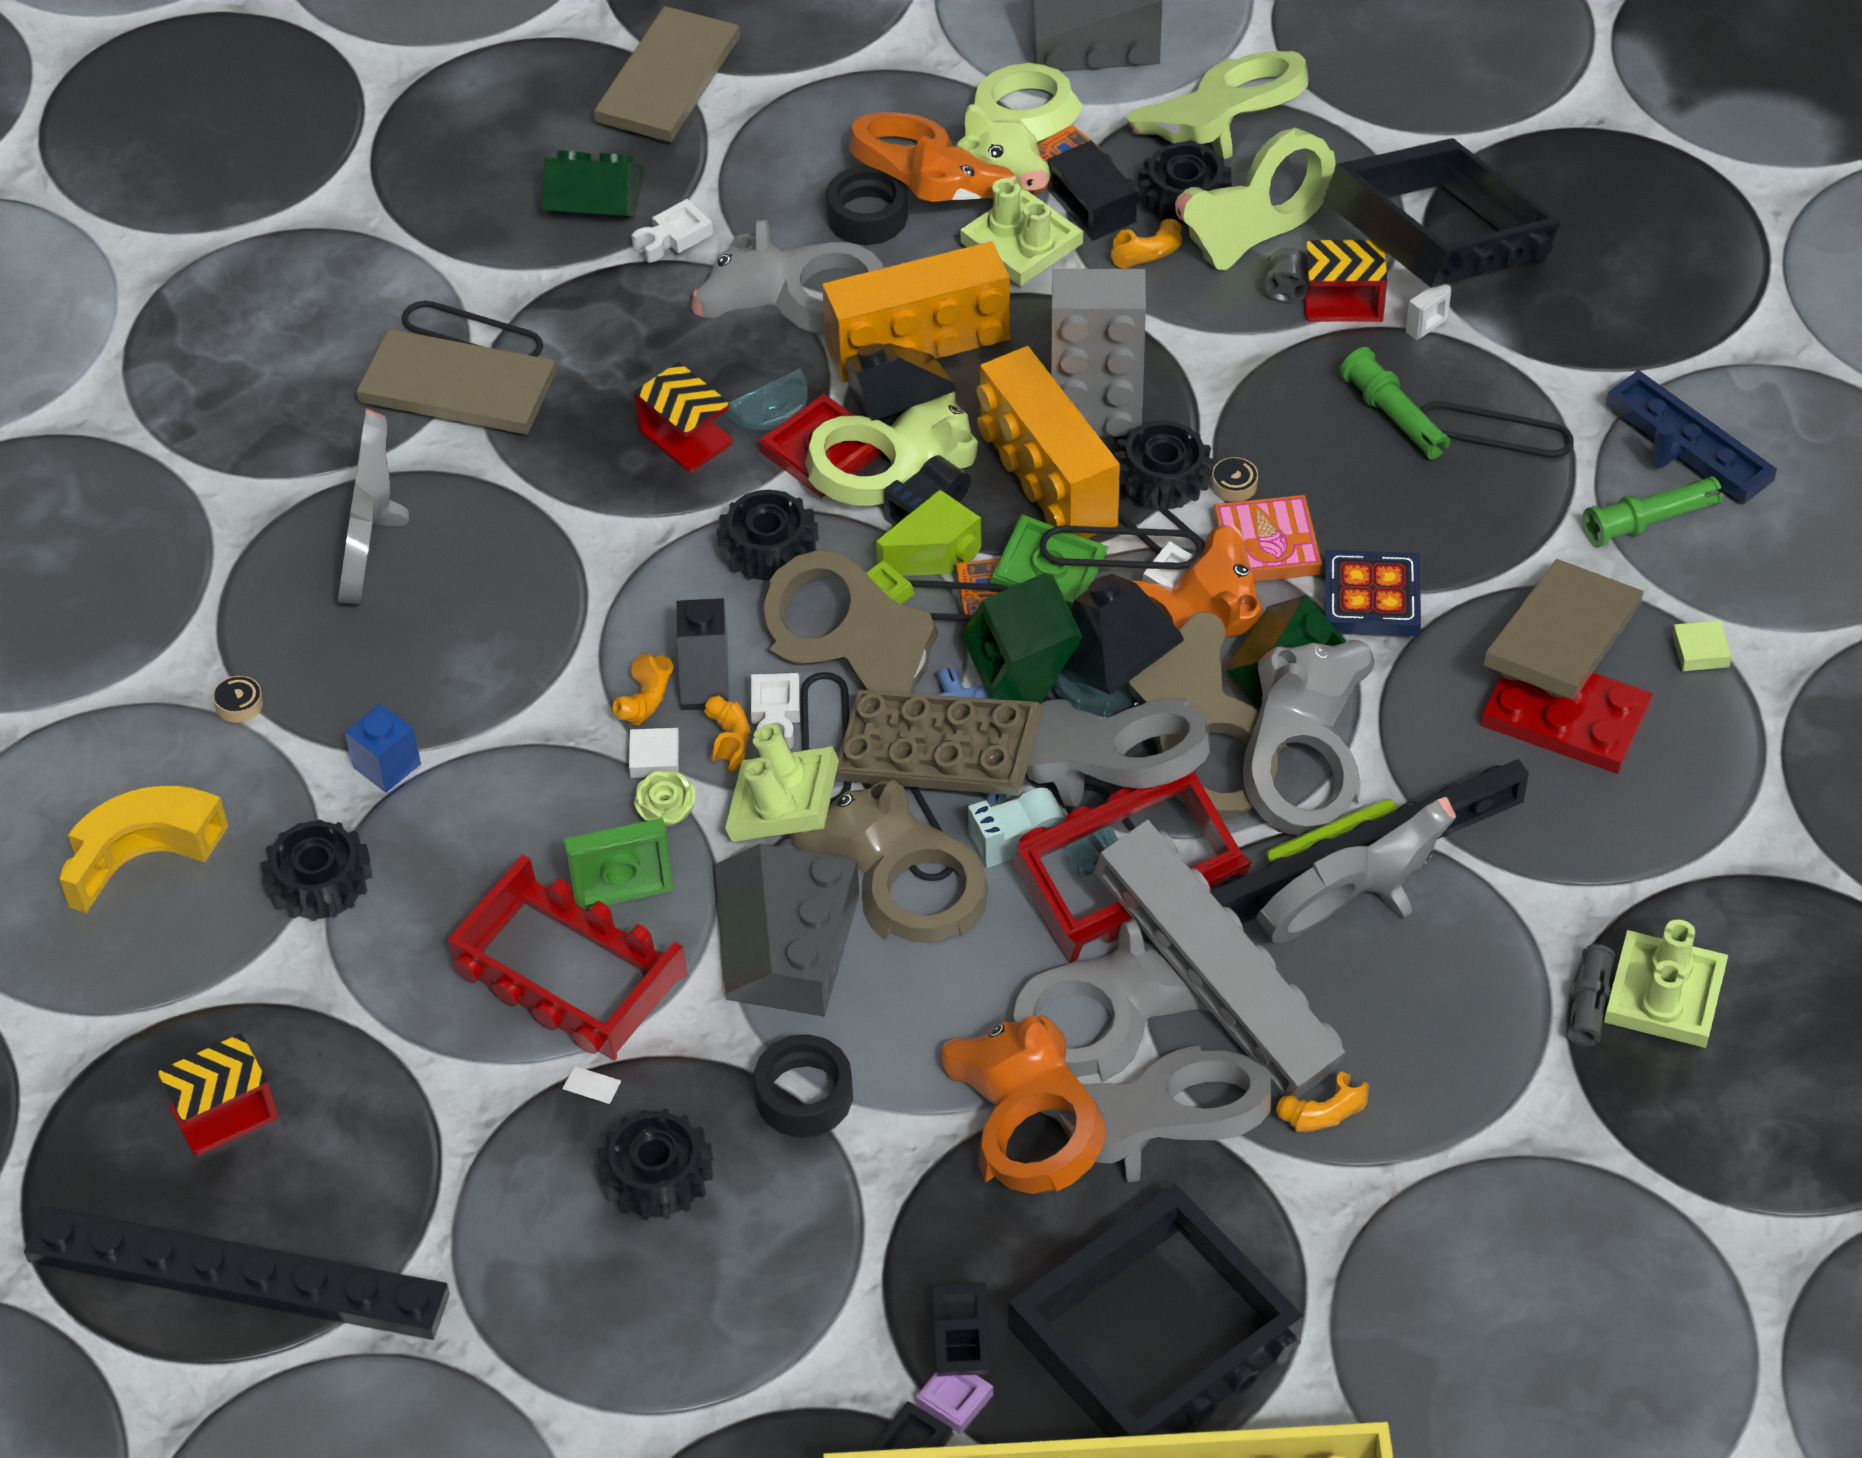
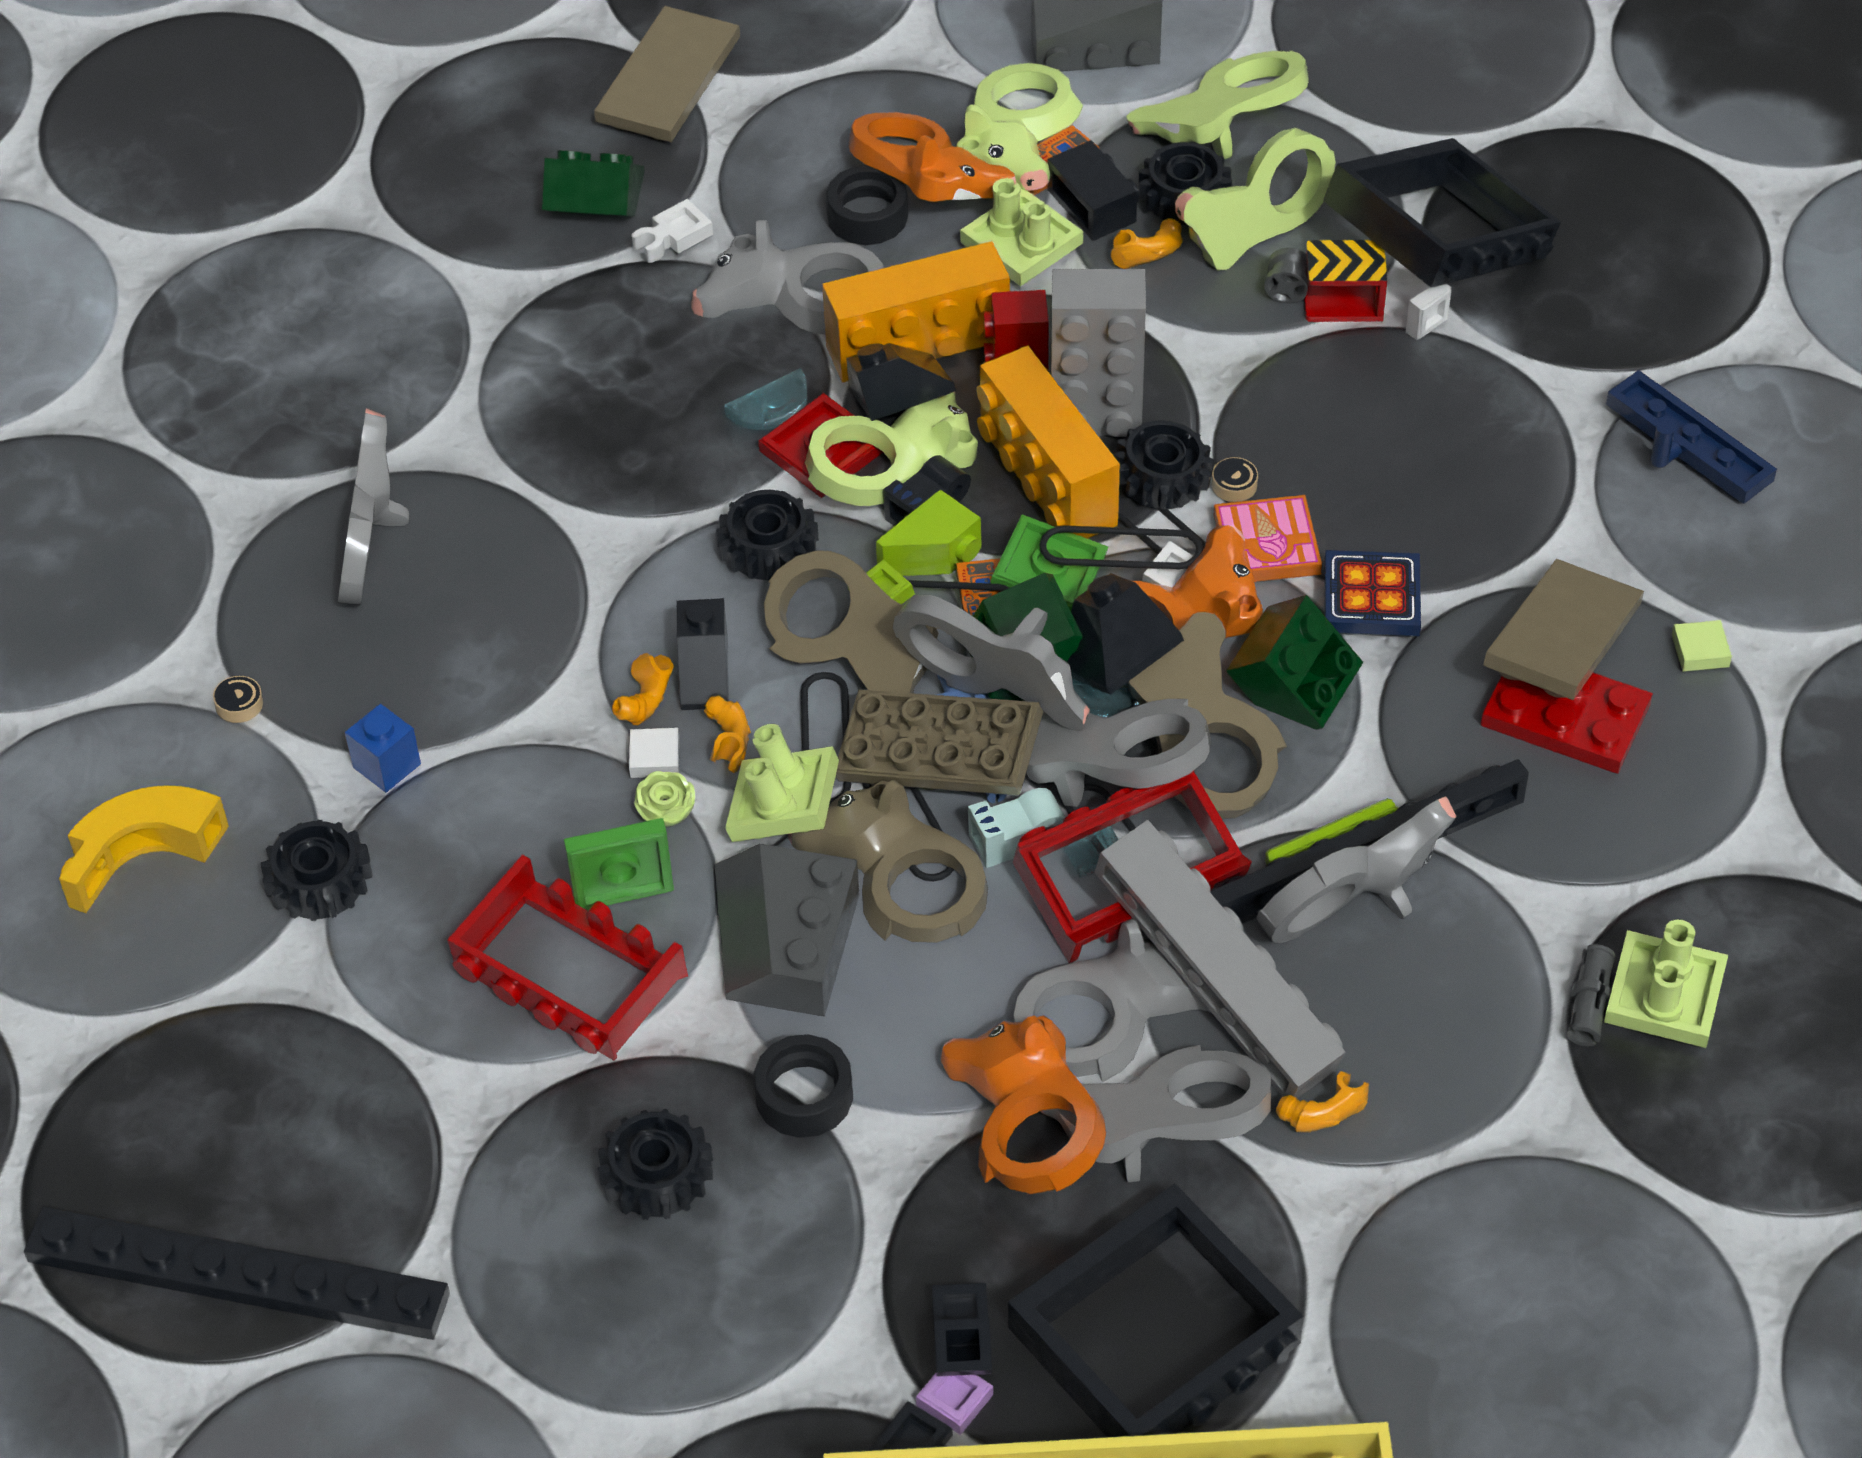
(218, 1094): piece -> none
(457, 381): dark tan tile -> none
(465, 314): black piece -> none
(592, 1084): white sticker -> none
(678, 415): piece -> none
(776, 701): white plate -> none
(1017, 322): none -> red brick
(1017, 661): none -> light grey animal
(1300, 703): light grey animal -> none
(1382, 390): bright green pin -> none
(1509, 417): black piece -> none
(1634, 514): bright green pin -> none

